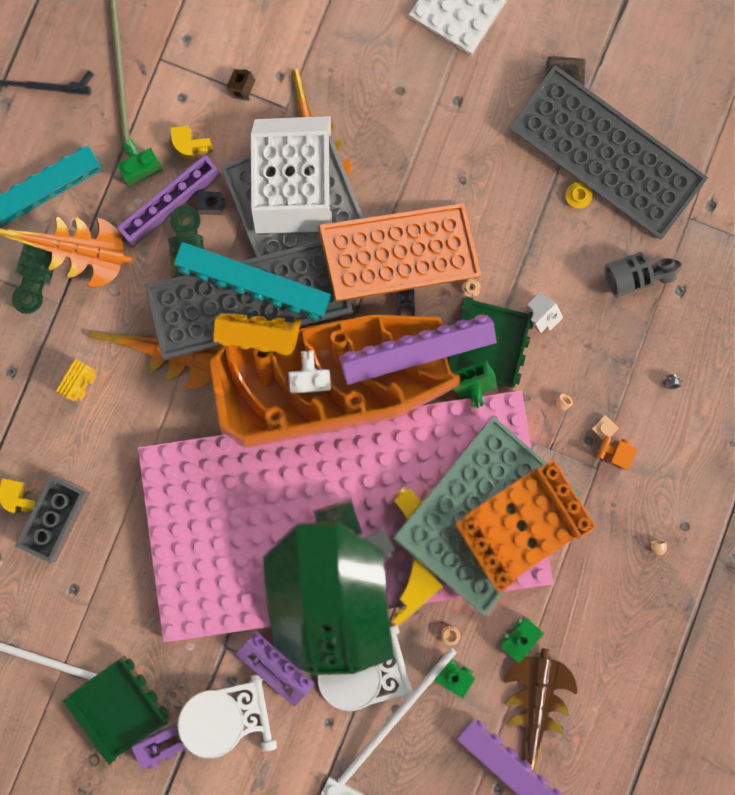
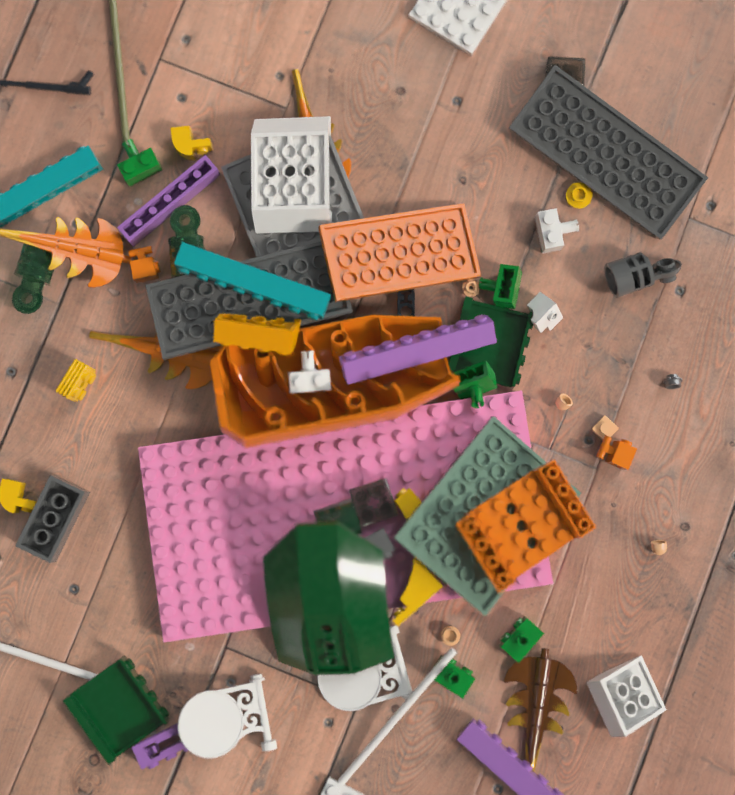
(144, 268): none -> orange brick
(204, 197): black brick -> none
(241, 84): dark brown brick -> none
(275, 668): medium lavender brick -> none
(385, 508): none -> clear smoke brick
(505, 287): none -> green brick
(552, 230): none -> white brick
(626, 697): none -> white slope

